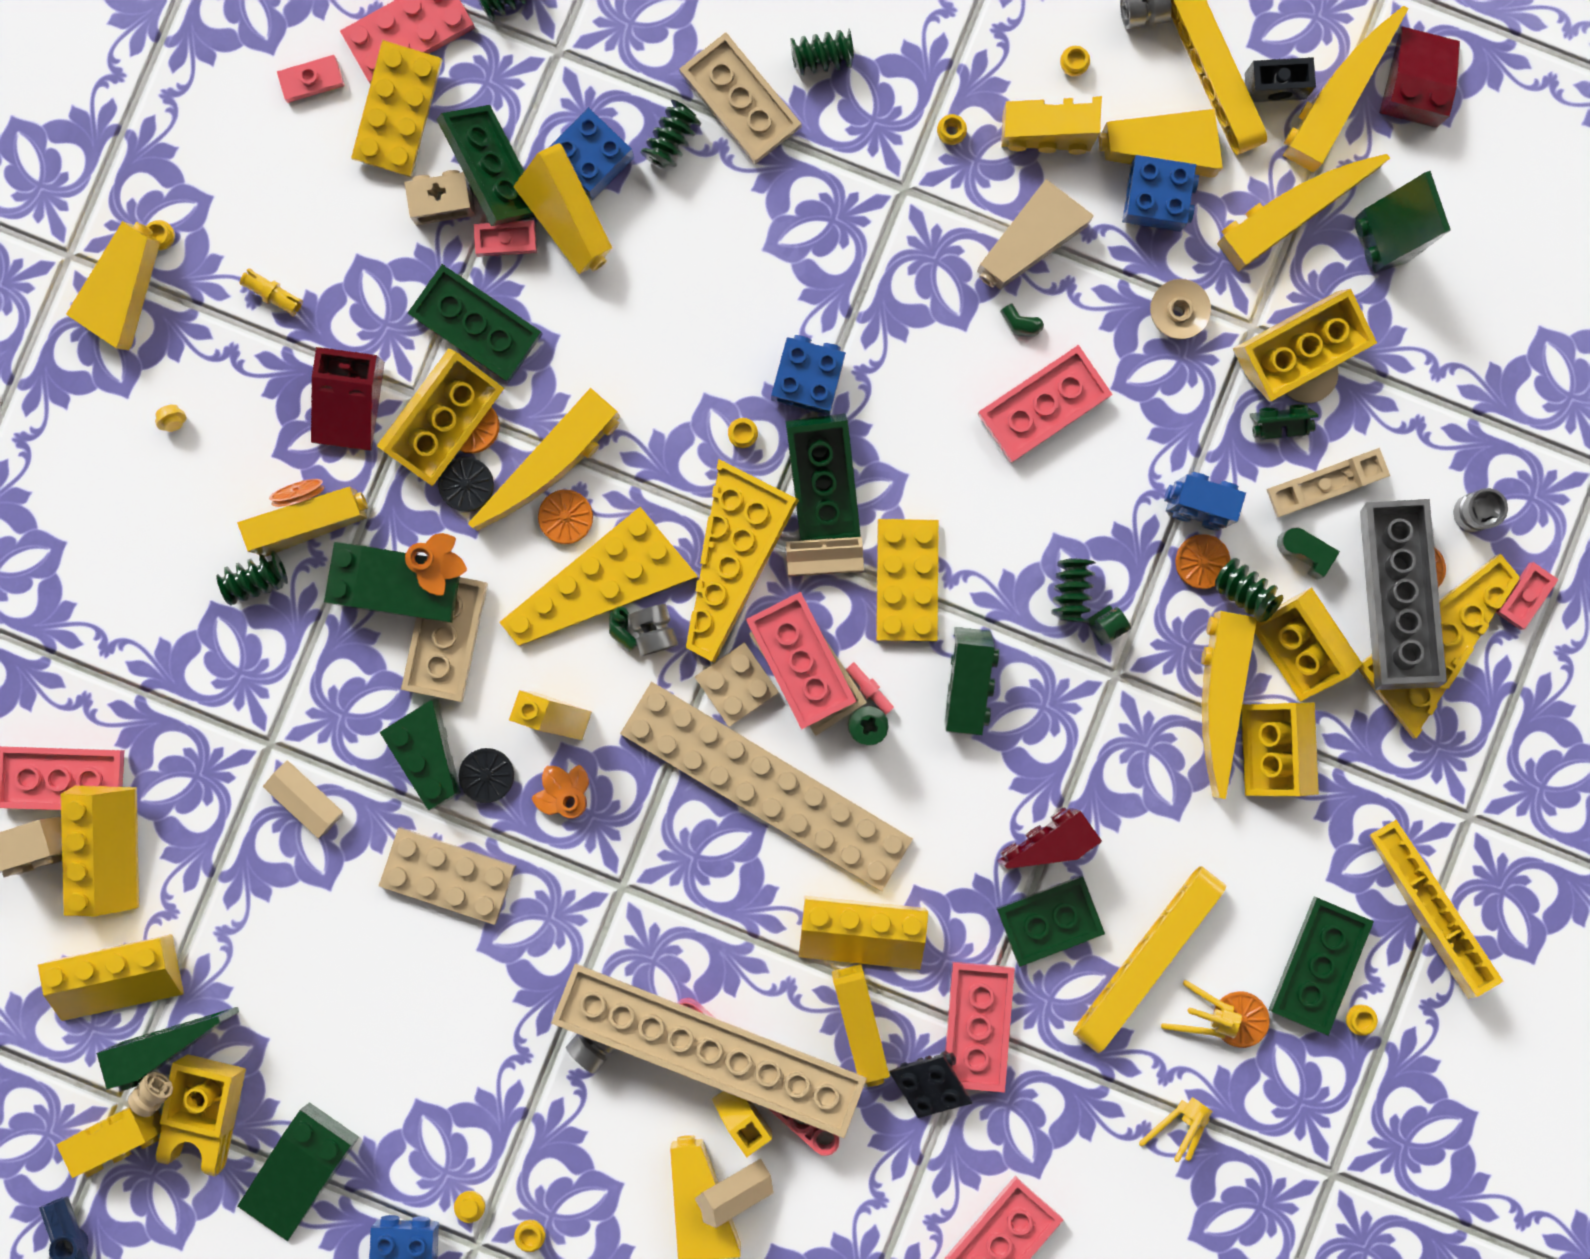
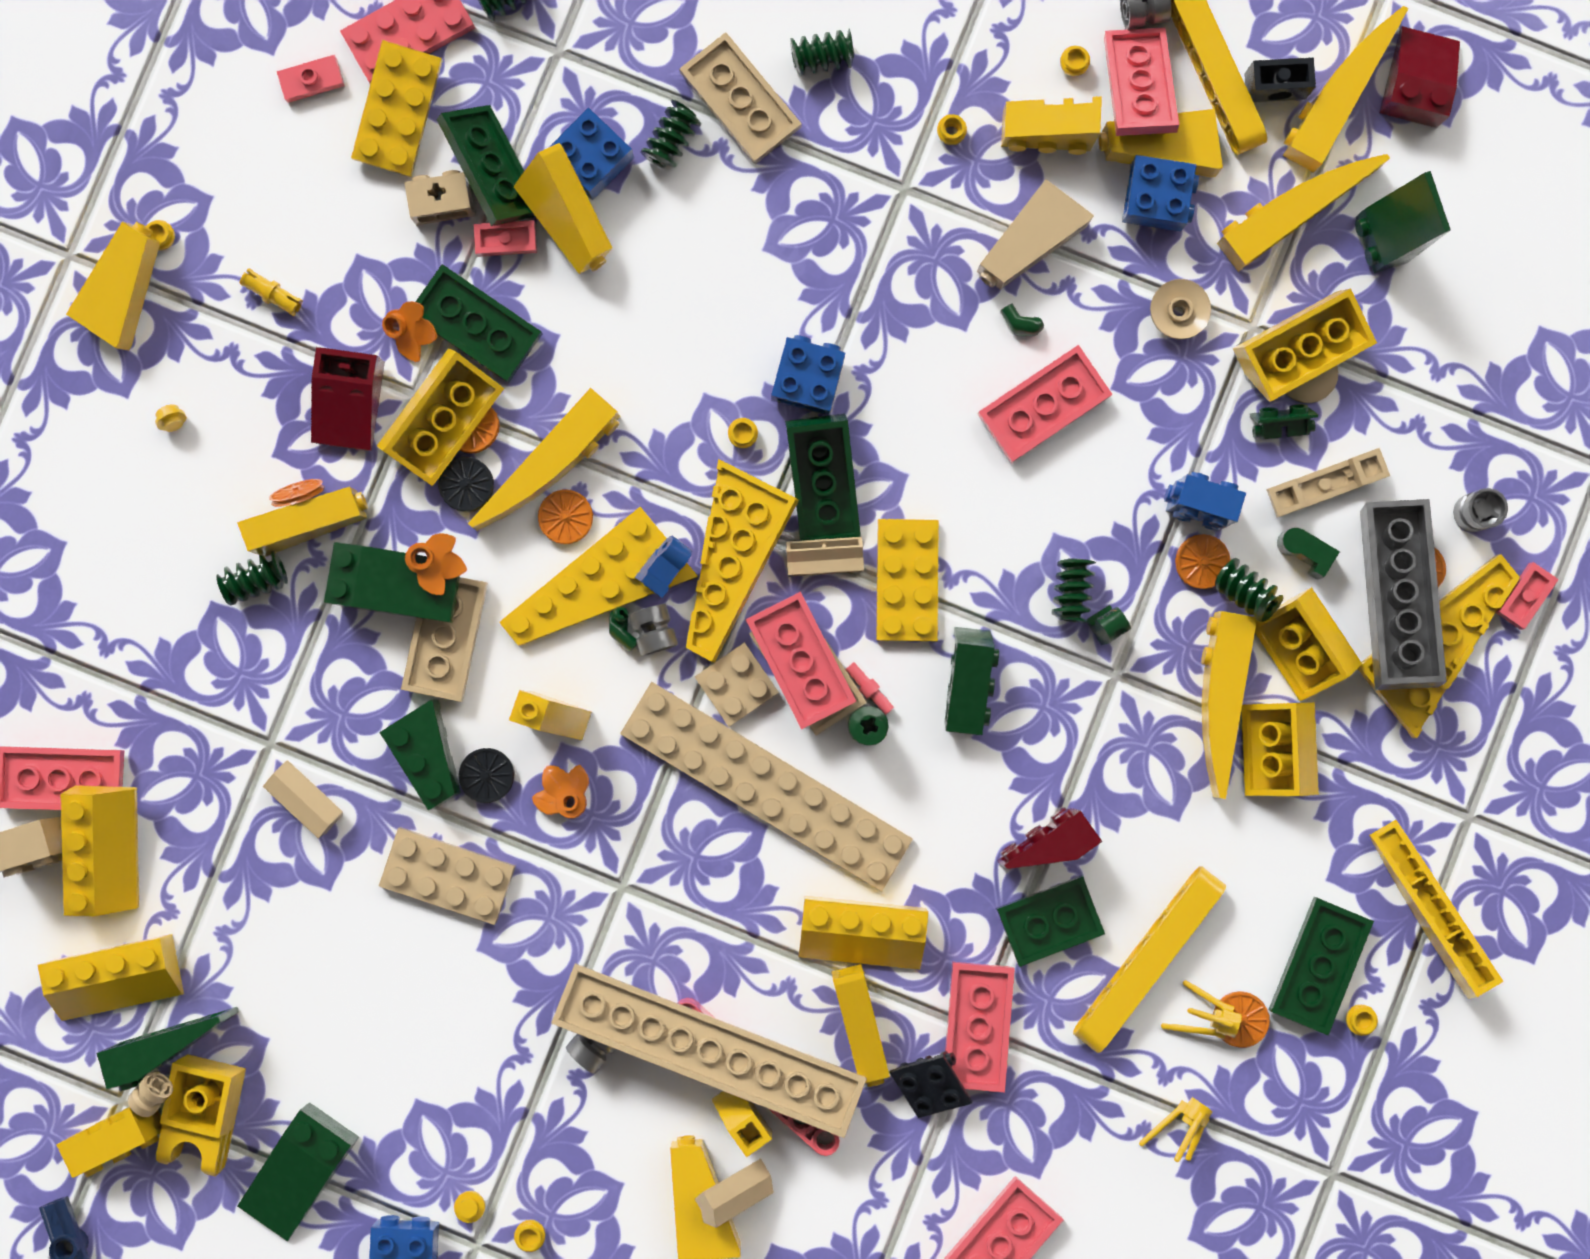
(409, 329): none -> orange plate
(664, 565): none -> blue leg
(1141, 81): none -> coral plate

